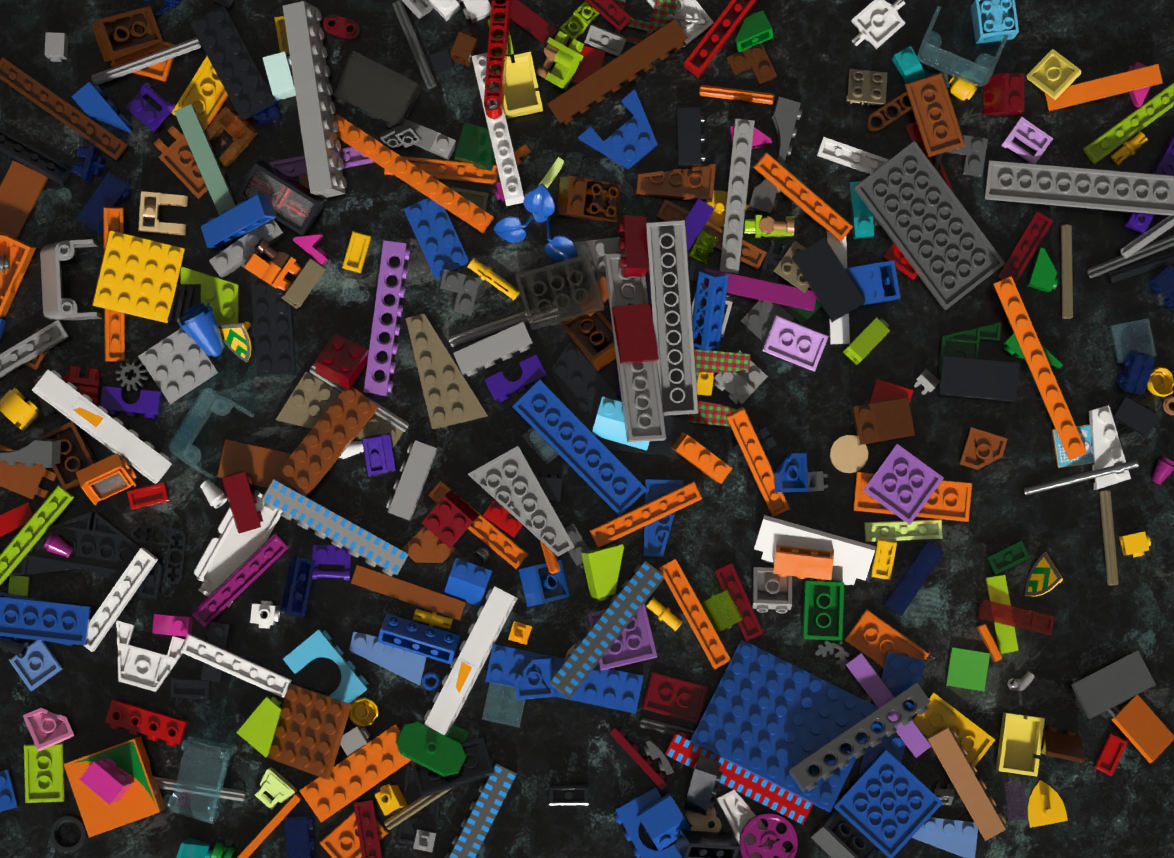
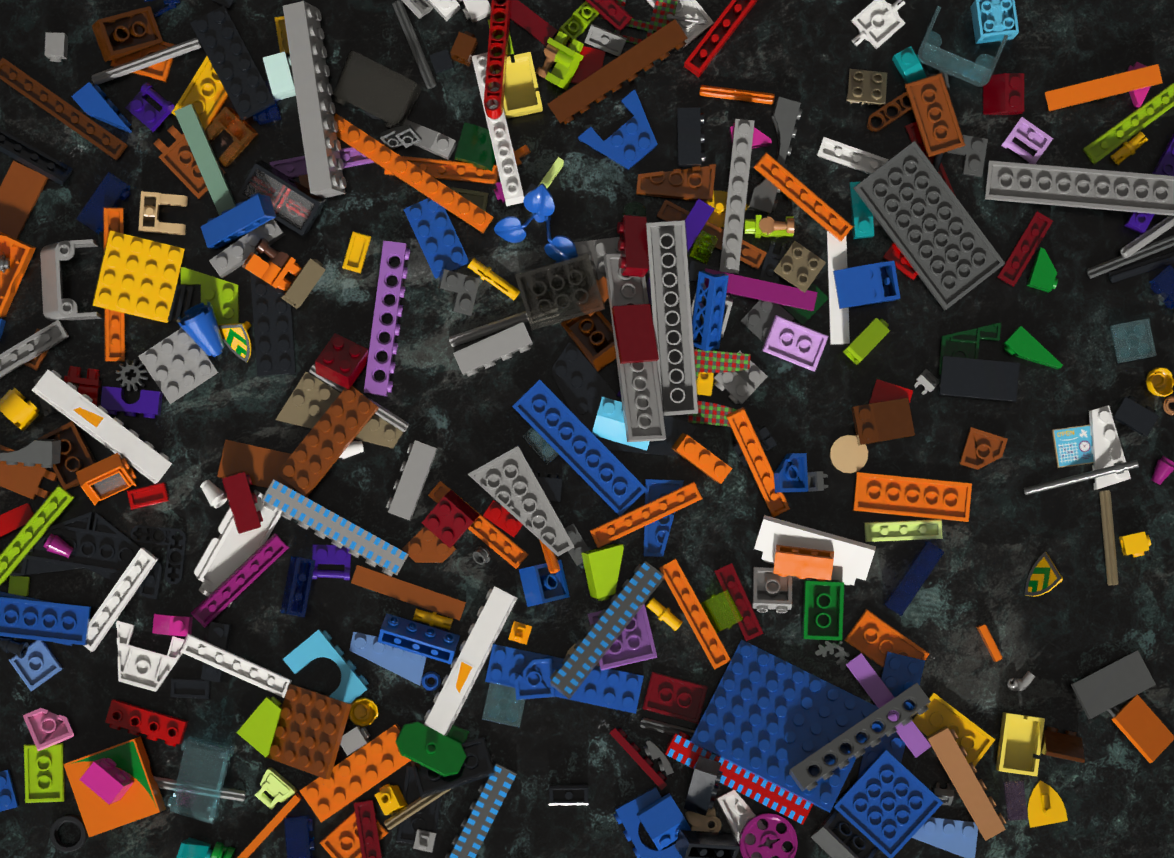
(84, 171): clear blue hips -> none
(206, 403): clear light blue windscreen -> none
(257, 614): white brick -> none
(309, 243): dark pink slope -> none
(341, 26): dark red plate -> none
(378, 454): dark purple plate -> none
(443, 385): dark tan wing -> none
(468, 582): blue slope -> none
(531, 373): dark purple arch -> none
(588, 199): reddish brown slope -> none
(753, 58): reddish brown plate -> none
(754, 31): green slope -> none
(828, 280): black tile -> none
(883, 559): yellow plate -> none
(903, 484): medium lavender plate -> none
(961, 89): yellow head -> none
(967, 669): bright green tile -> none
(1005, 634): lime tile -> none
(1008, 557): dark green plate -> none
(1016, 617): clear red tile -> none
(1040, 368): orange plate -> none
(1053, 74): light yellow plate -> none
(1066, 271): dark tan axle -> none
(1110, 754): red tile -> none
(1136, 372): clear blue brick -> none

